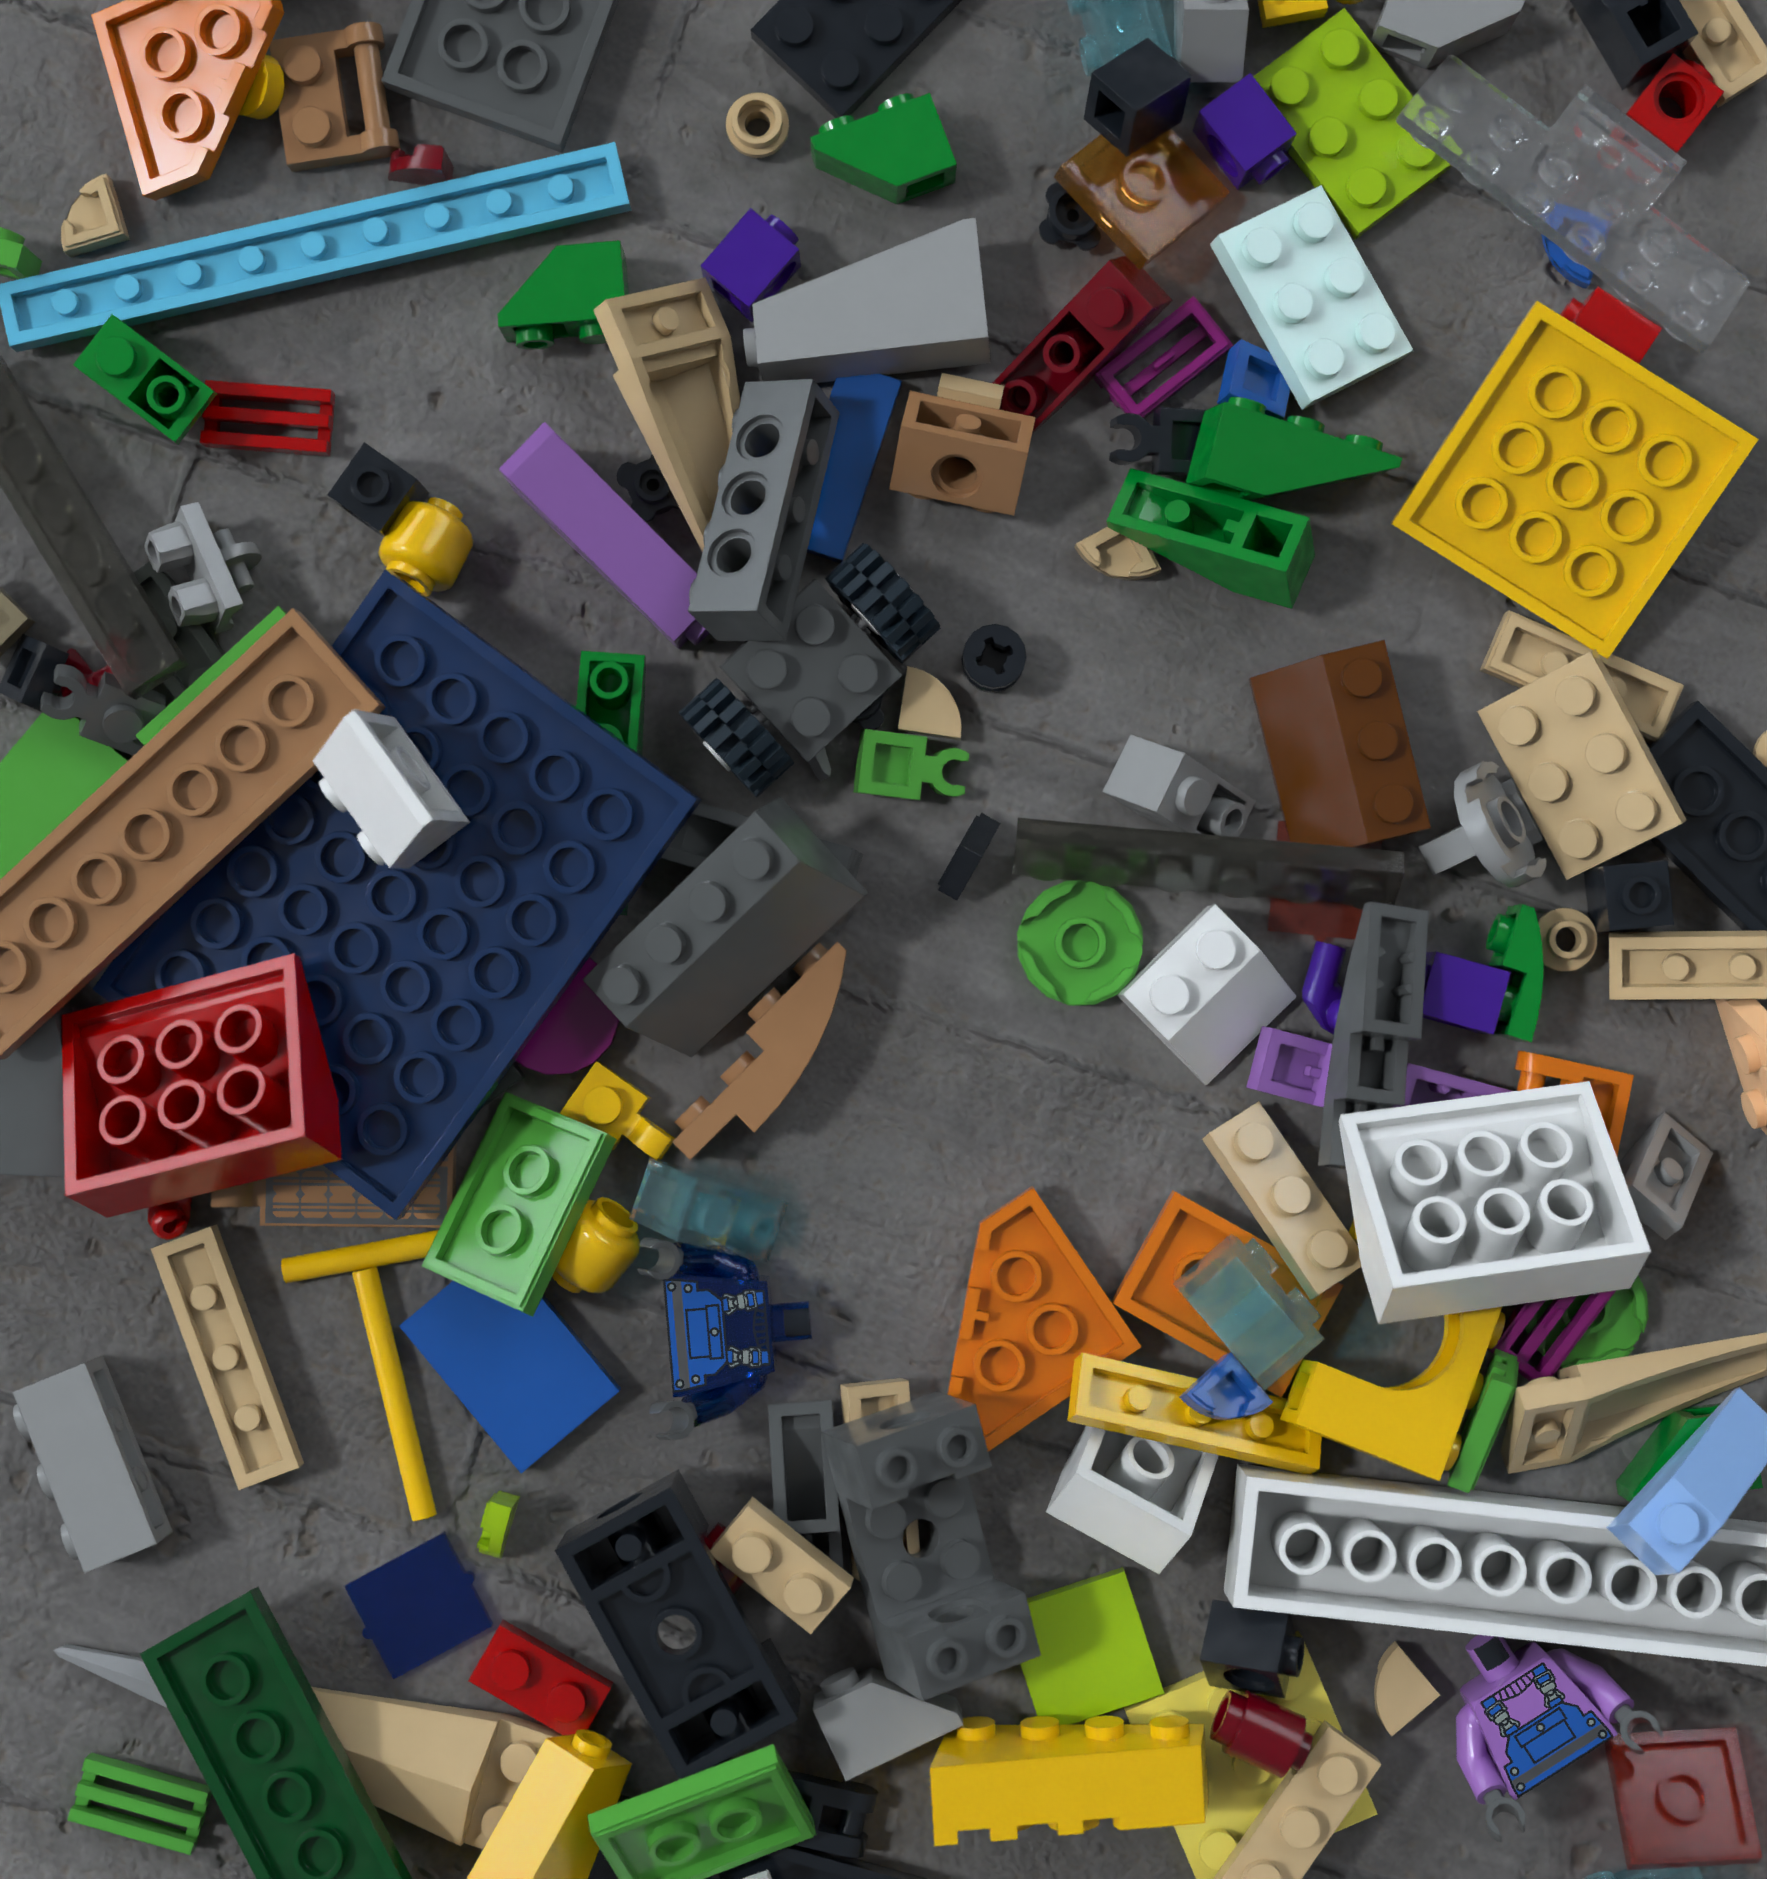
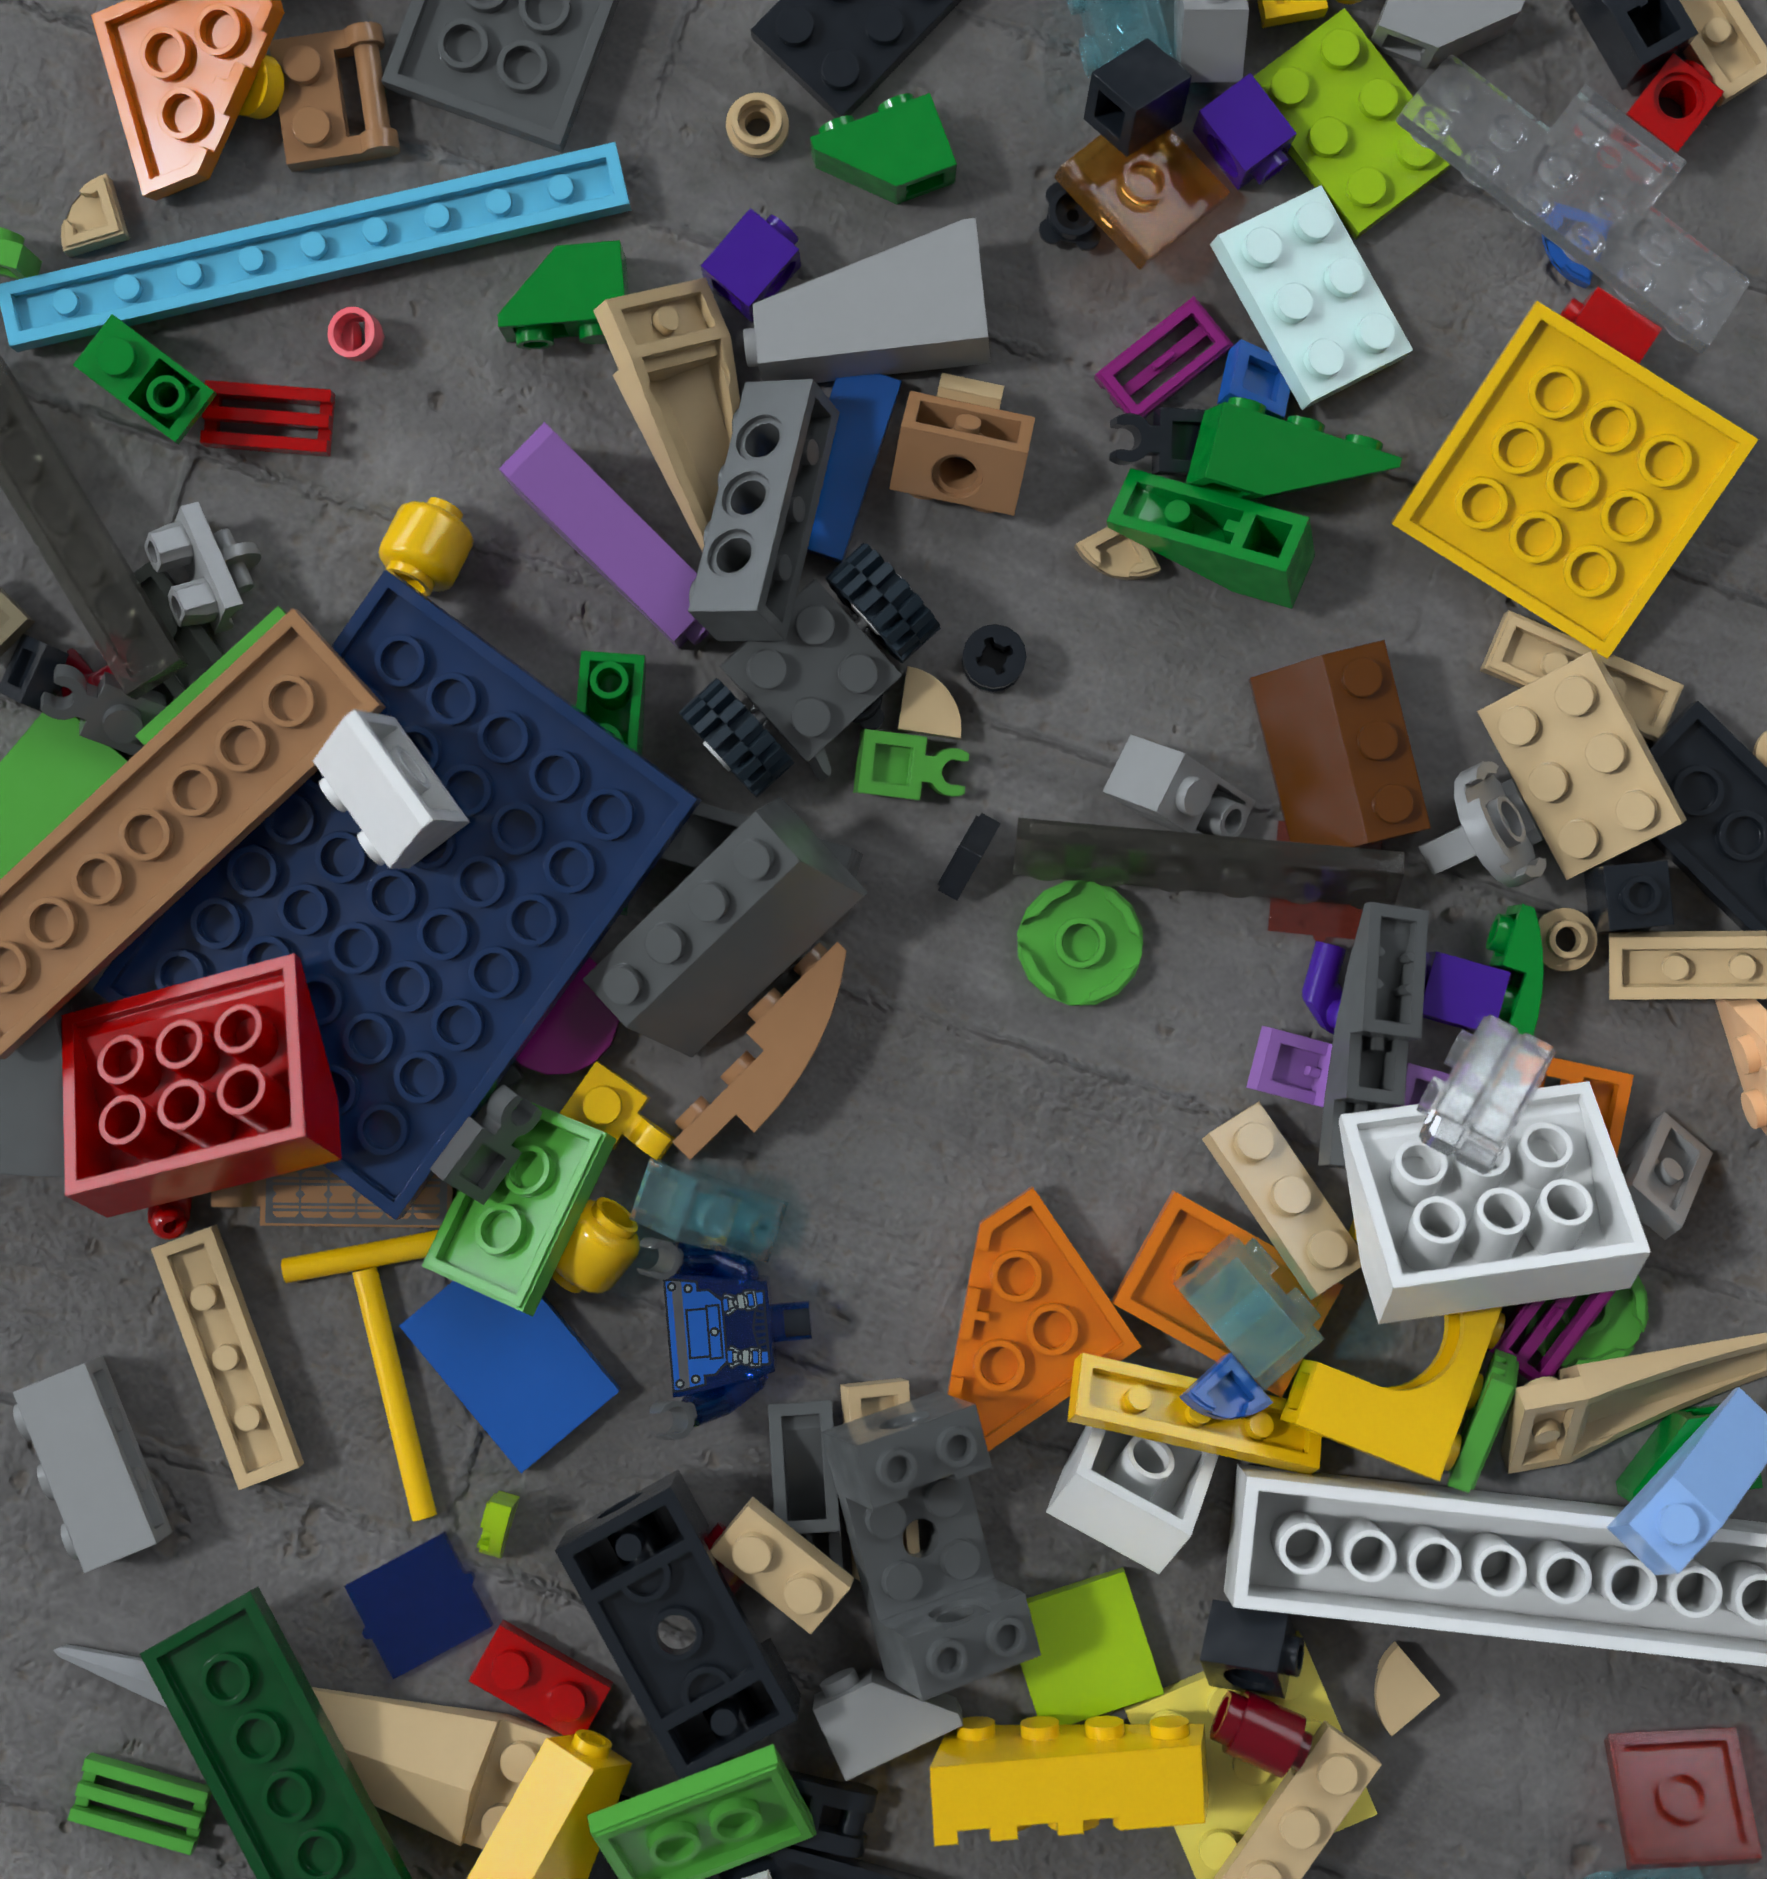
(346, 334): none -> coral hinge
(375, 489): black brick -> none
(425, 167): dark red tile -> none
(484, 1151): none -> dark grey plate
(644, 501): black plate -> none
(1081, 340): dark red slope -> none
(1208, 993): white slope -> none
(1485, 1093): none -> clear brick
(1533, 1719): torso -> none

